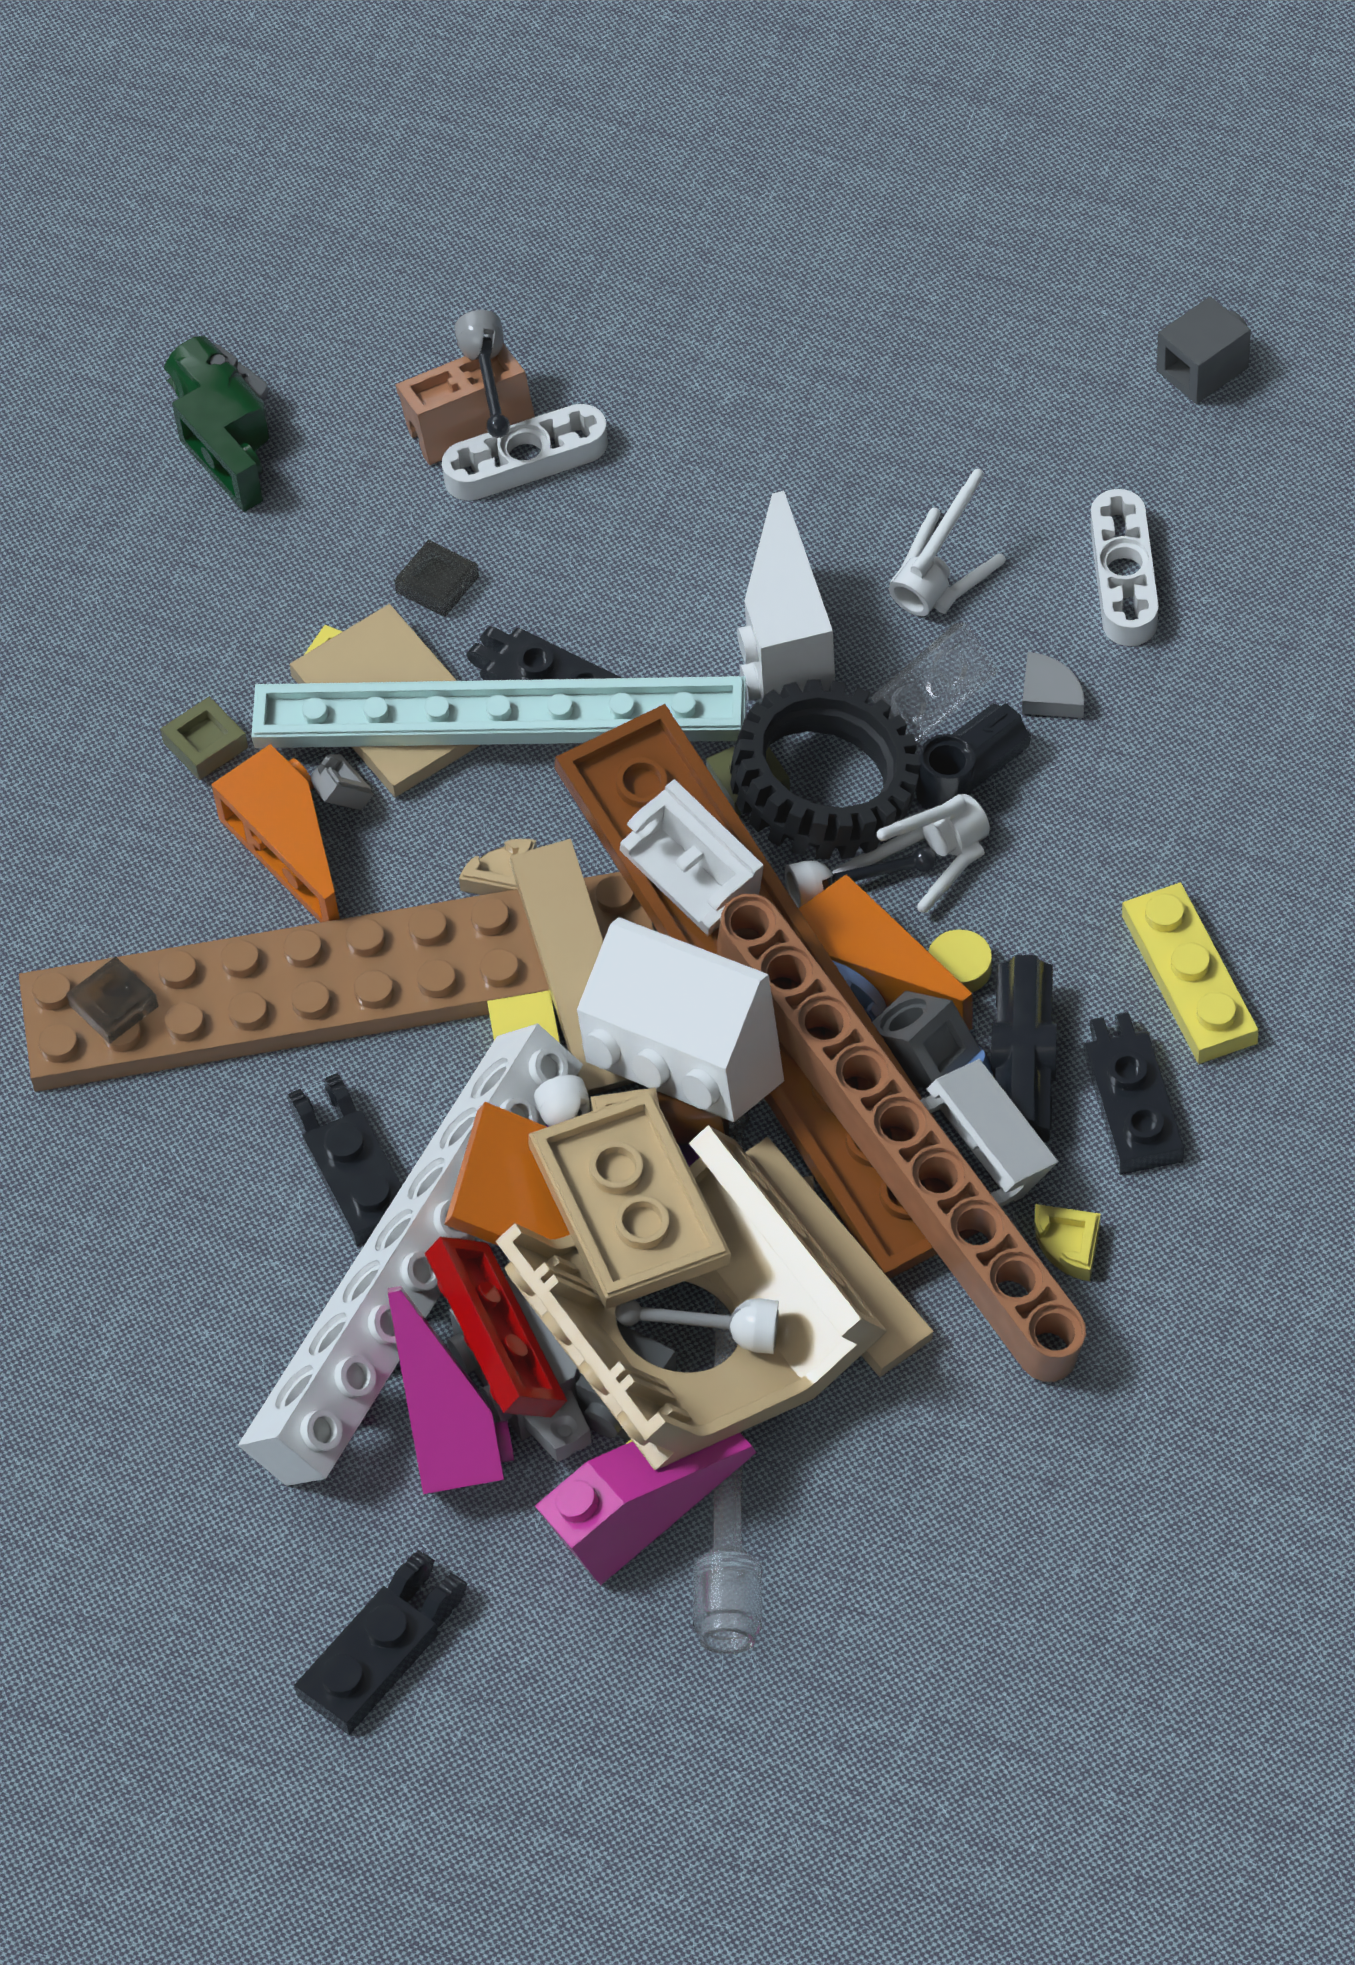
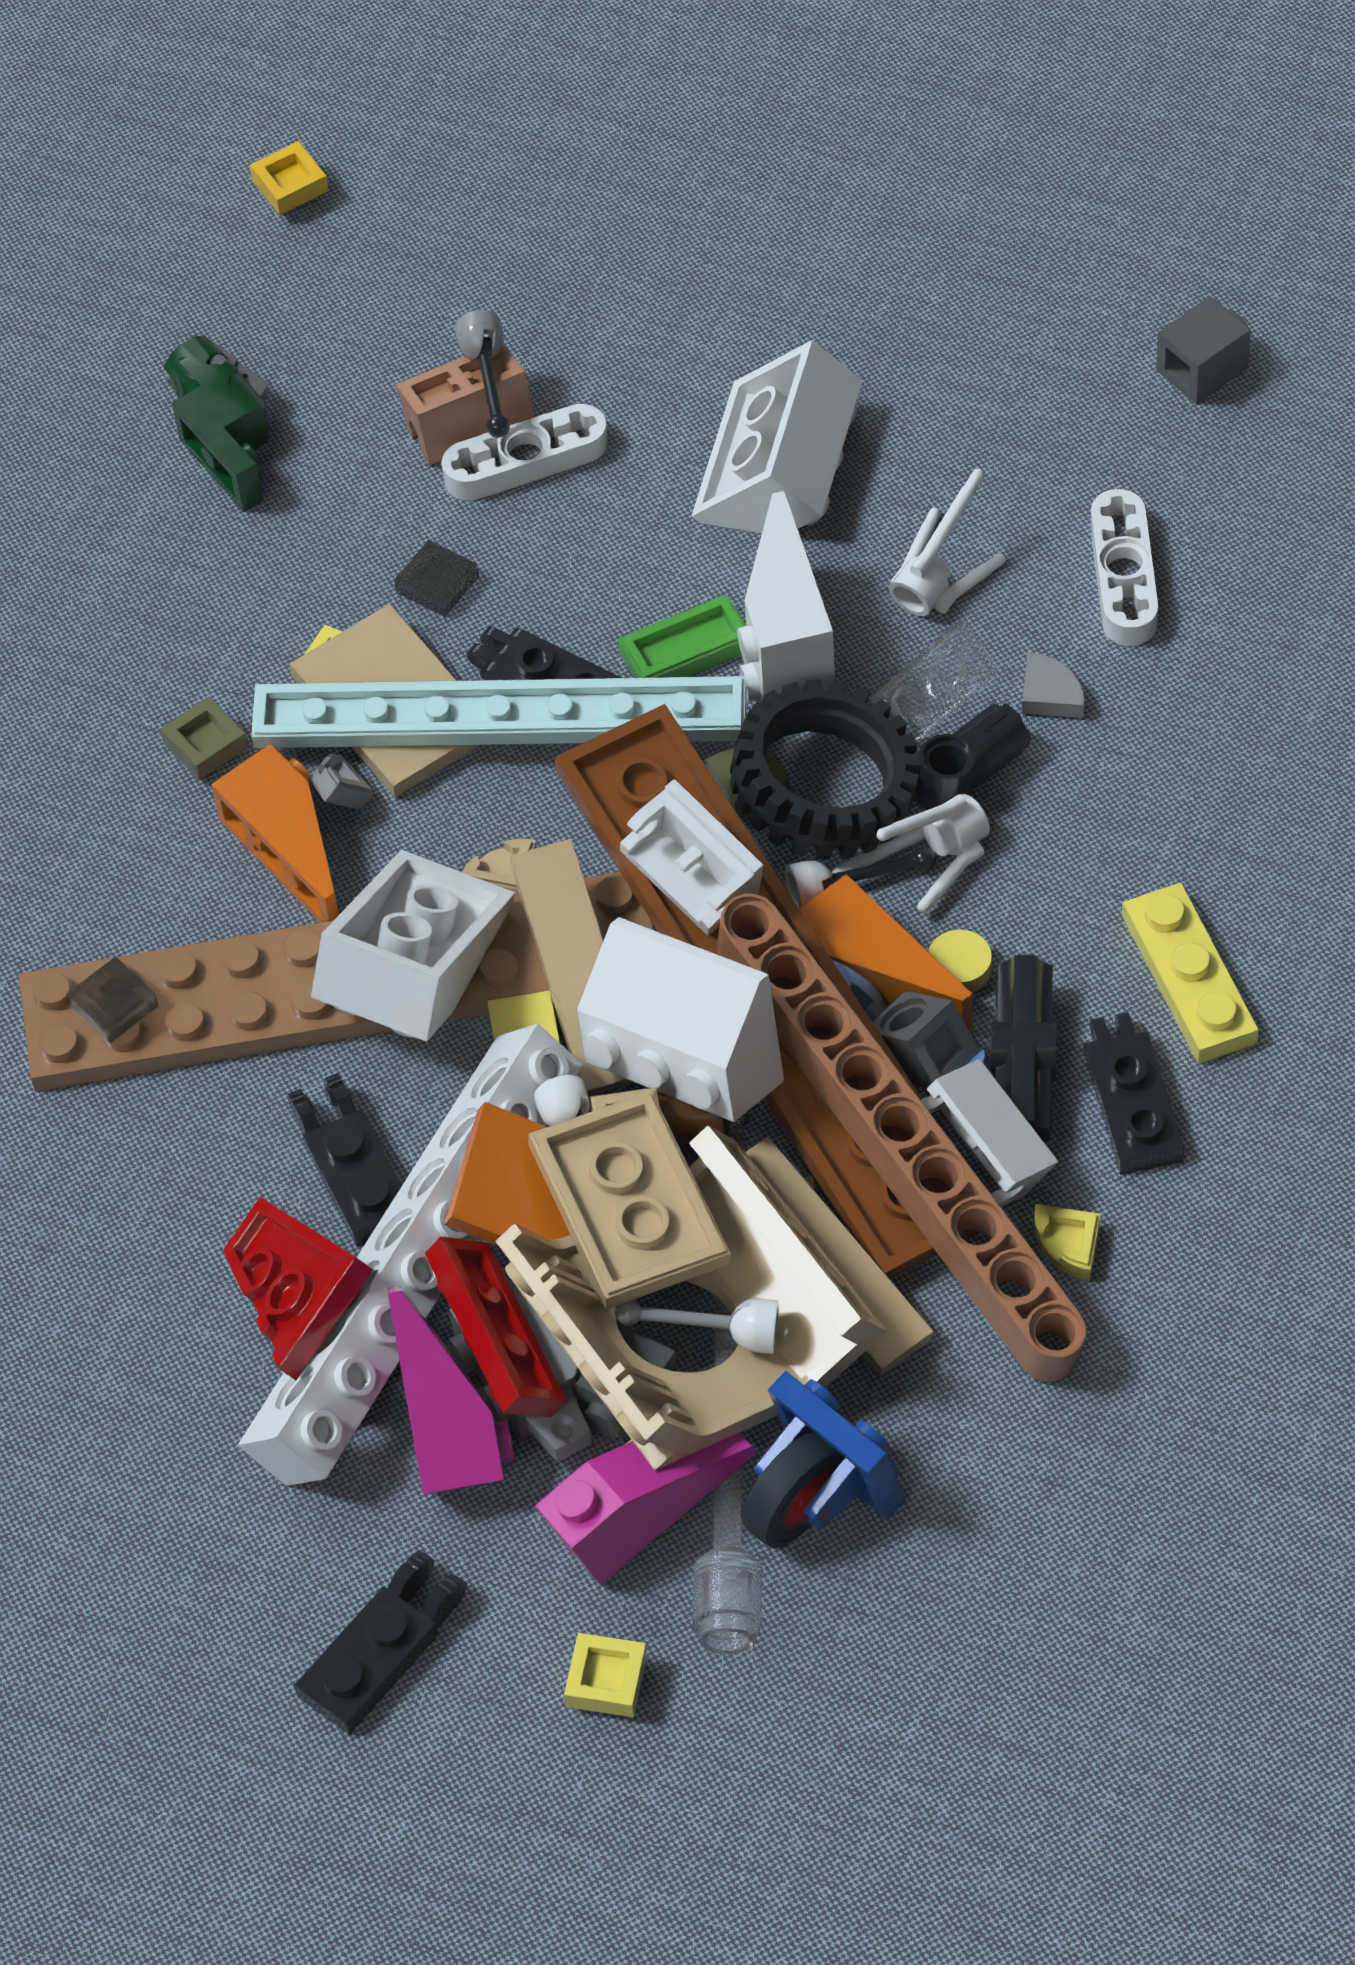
(289, 178): none -> yellow plate
(294, 1280): none -> red wing
(409, 945): none -> white slope
(605, 1675): none -> light yellow plate
(684, 641): none -> bright green tile
(779, 435): none -> white slope
(816, 1466): none -> plate

